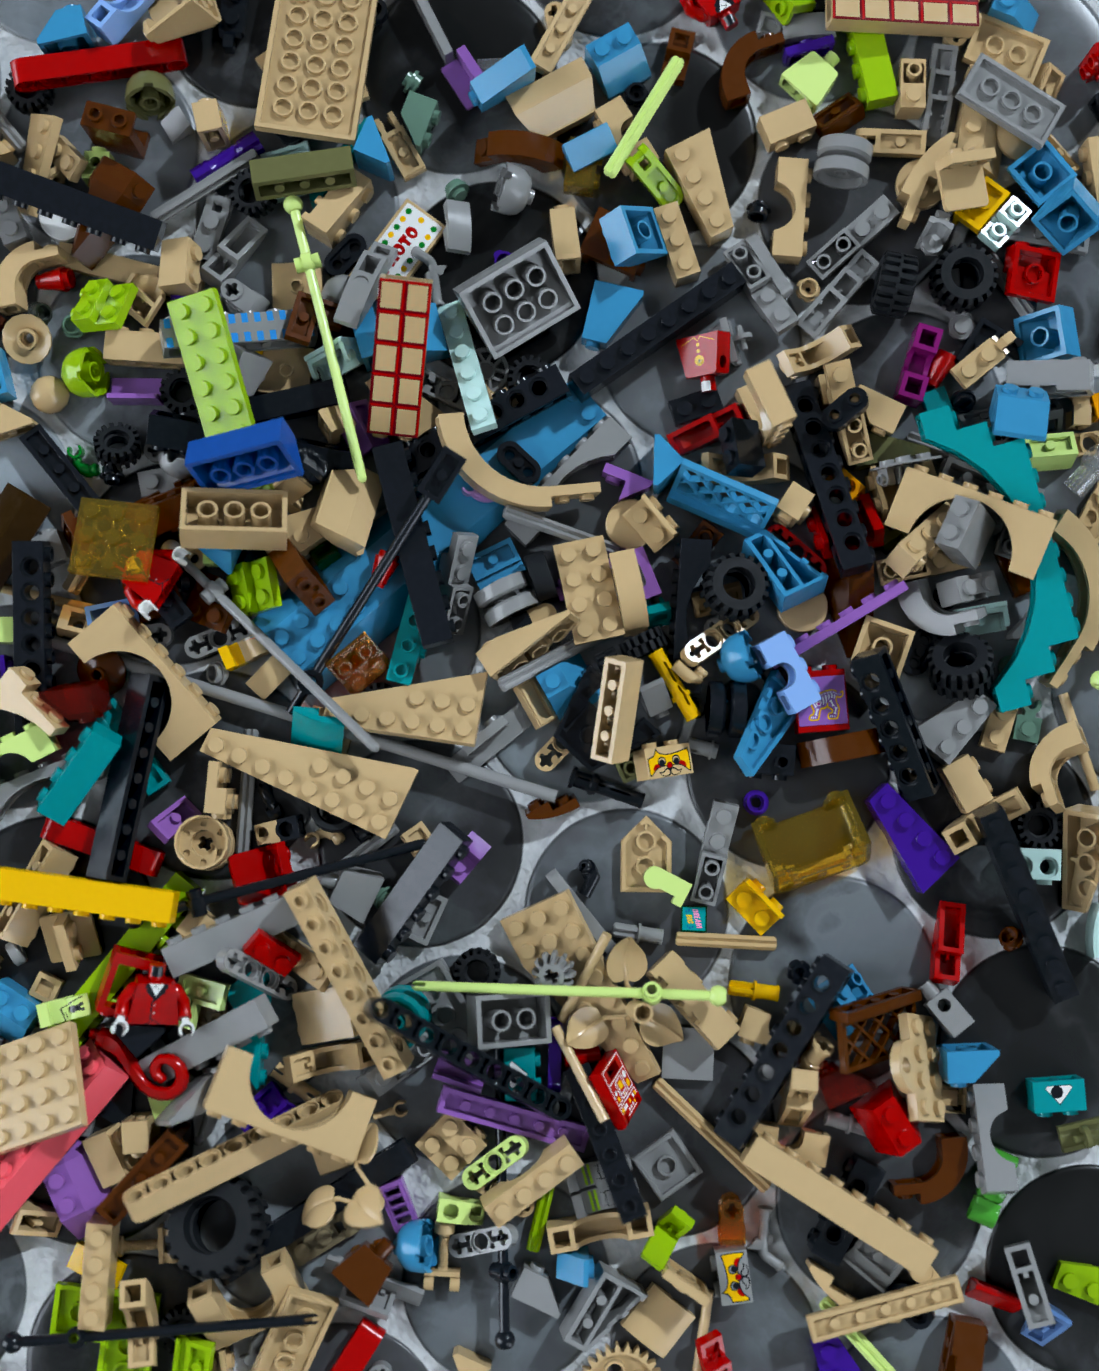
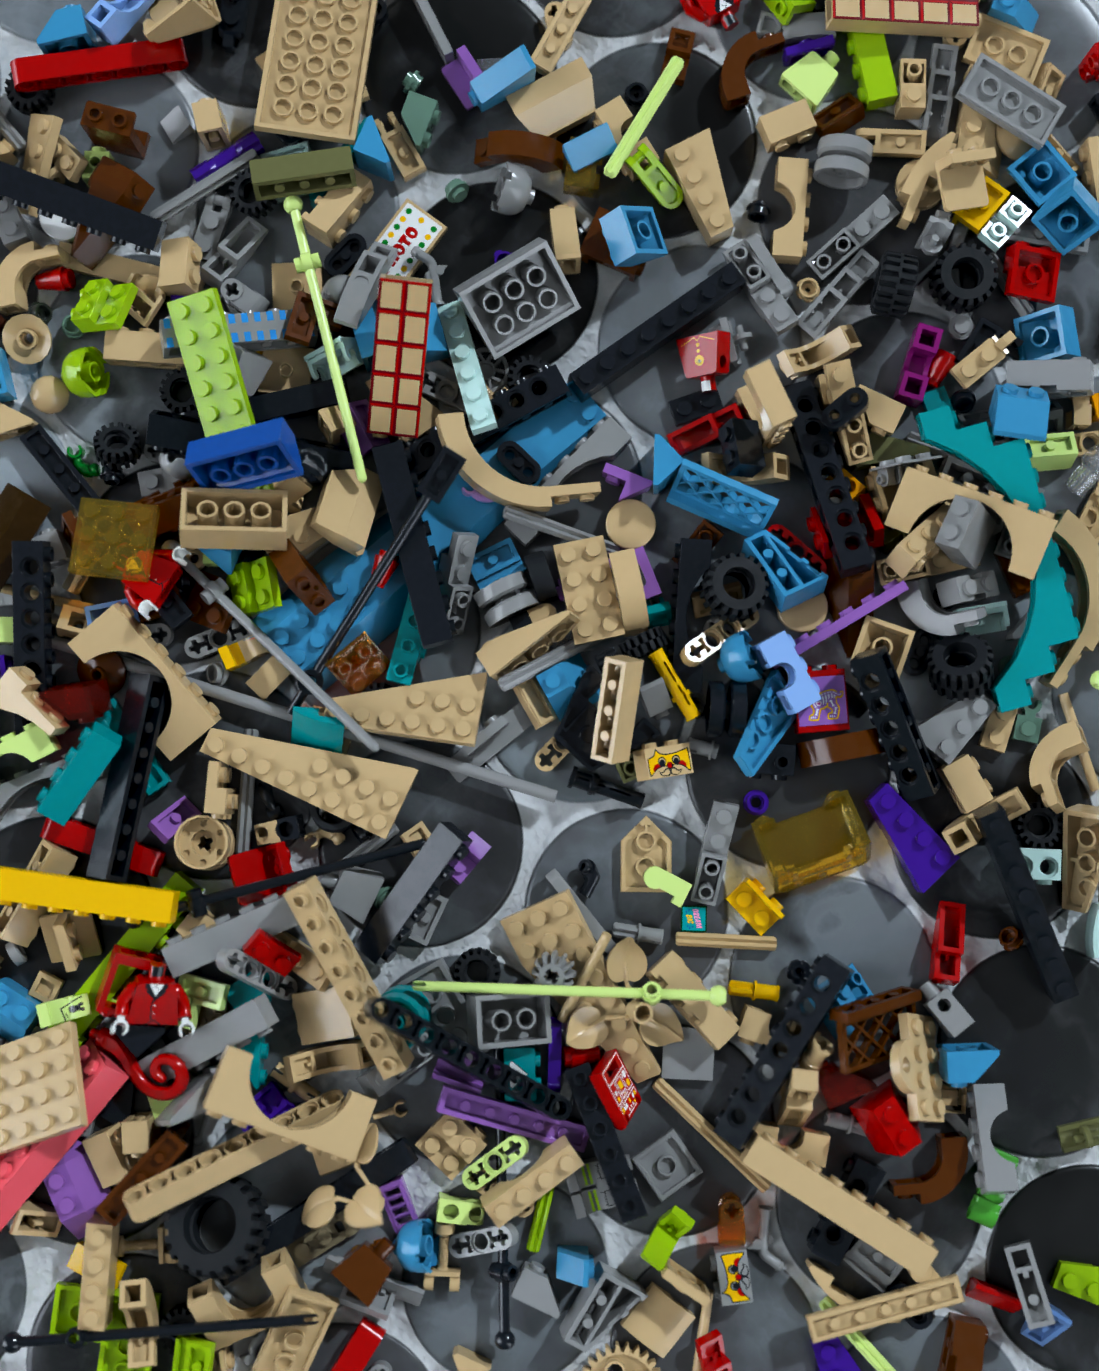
(135, 391): medium lavender panel -> none
(149, 95): olive cylinder -> none
(325, 554): dark green tile -> none
(458, 227): light grey slope -> none
(543, 809): reddish brown slope -> none
(571, 1233): tan arch -> none
(580, 1074): tan bar -> none
(608, 313): dark azure slope -> none
(617, 60): dark azure slope -> none
(651, 524): tan bracket -> none
(681, 255): tan arch -> none
(687, 674): tan arm -> none
(793, 506): tan brick -> none
(1056, 1094): teal brick -> none

